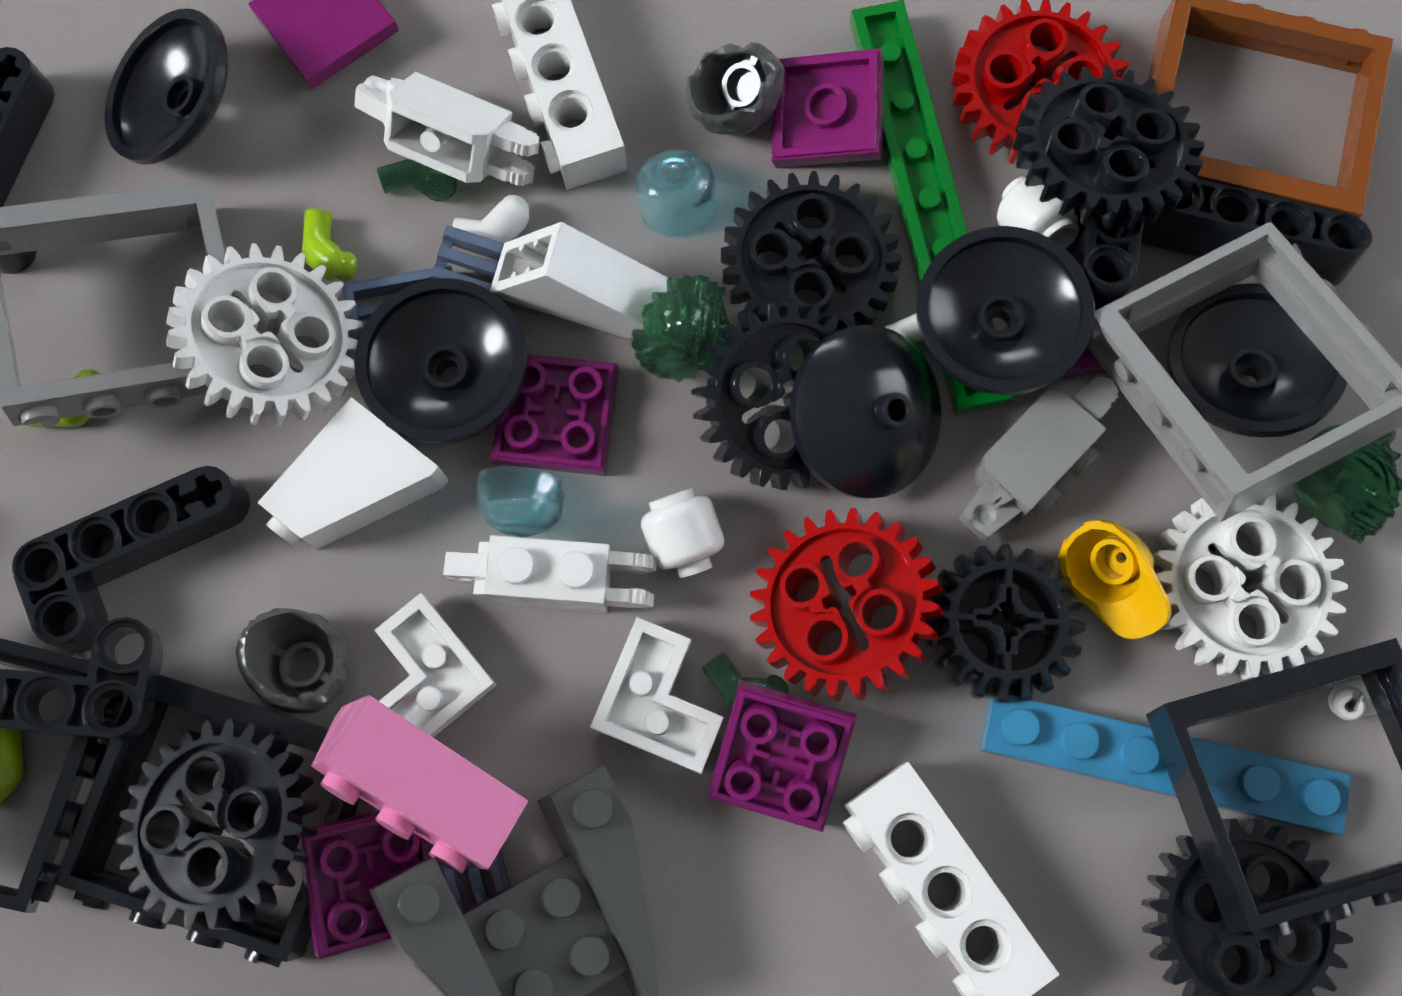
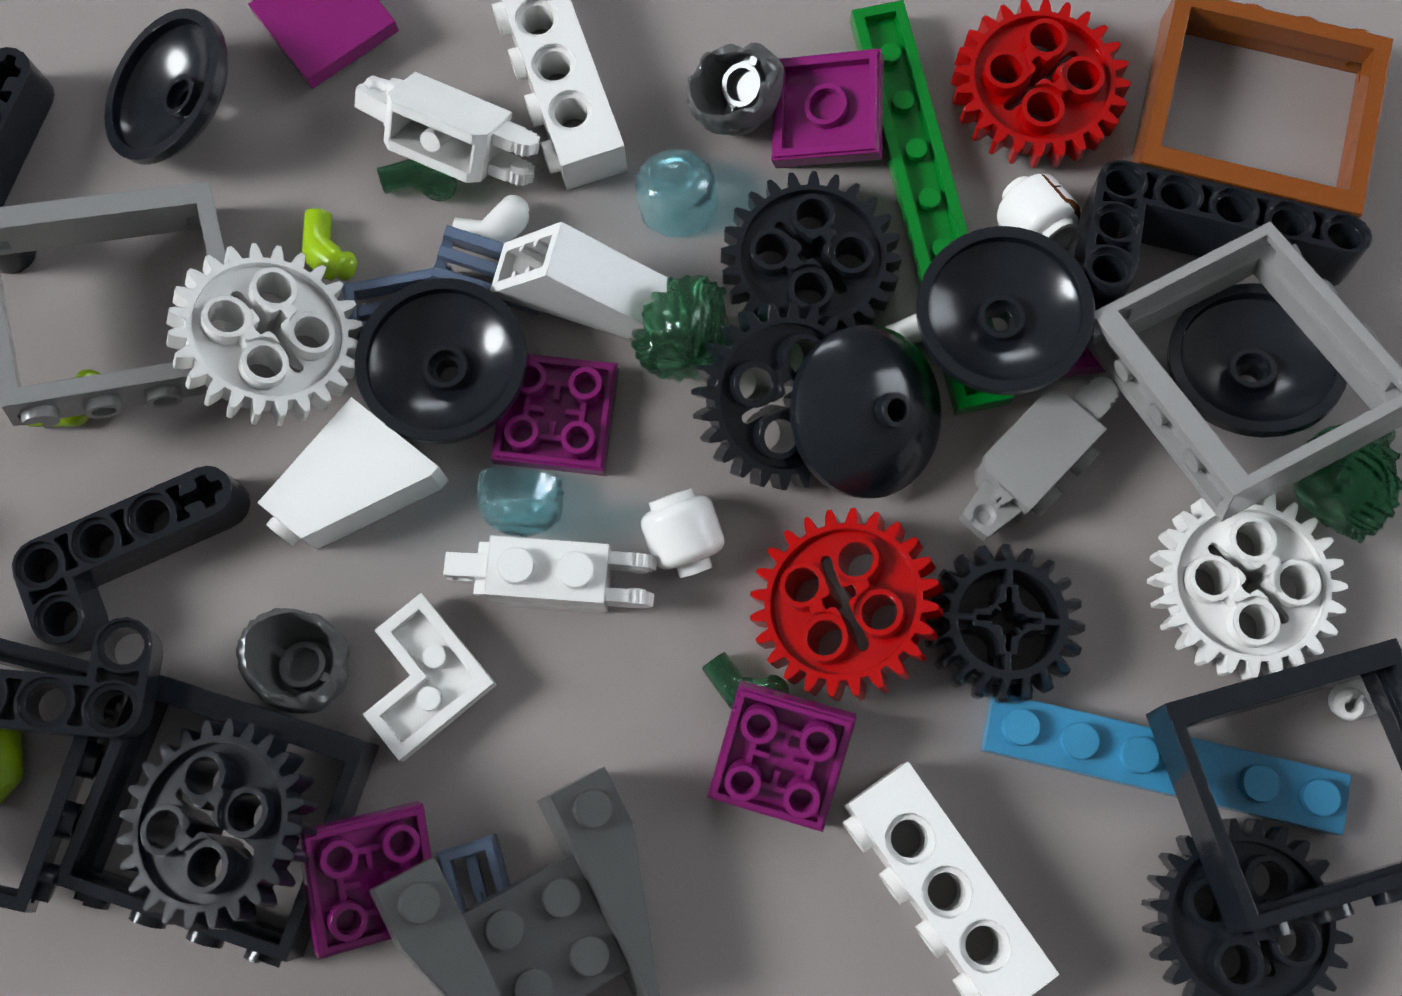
(417, 785): bright pink slope -> none
(640, 706): white plate -> none
(1108, 147): black gear -> none
(1129, 596): yellow cap -> none

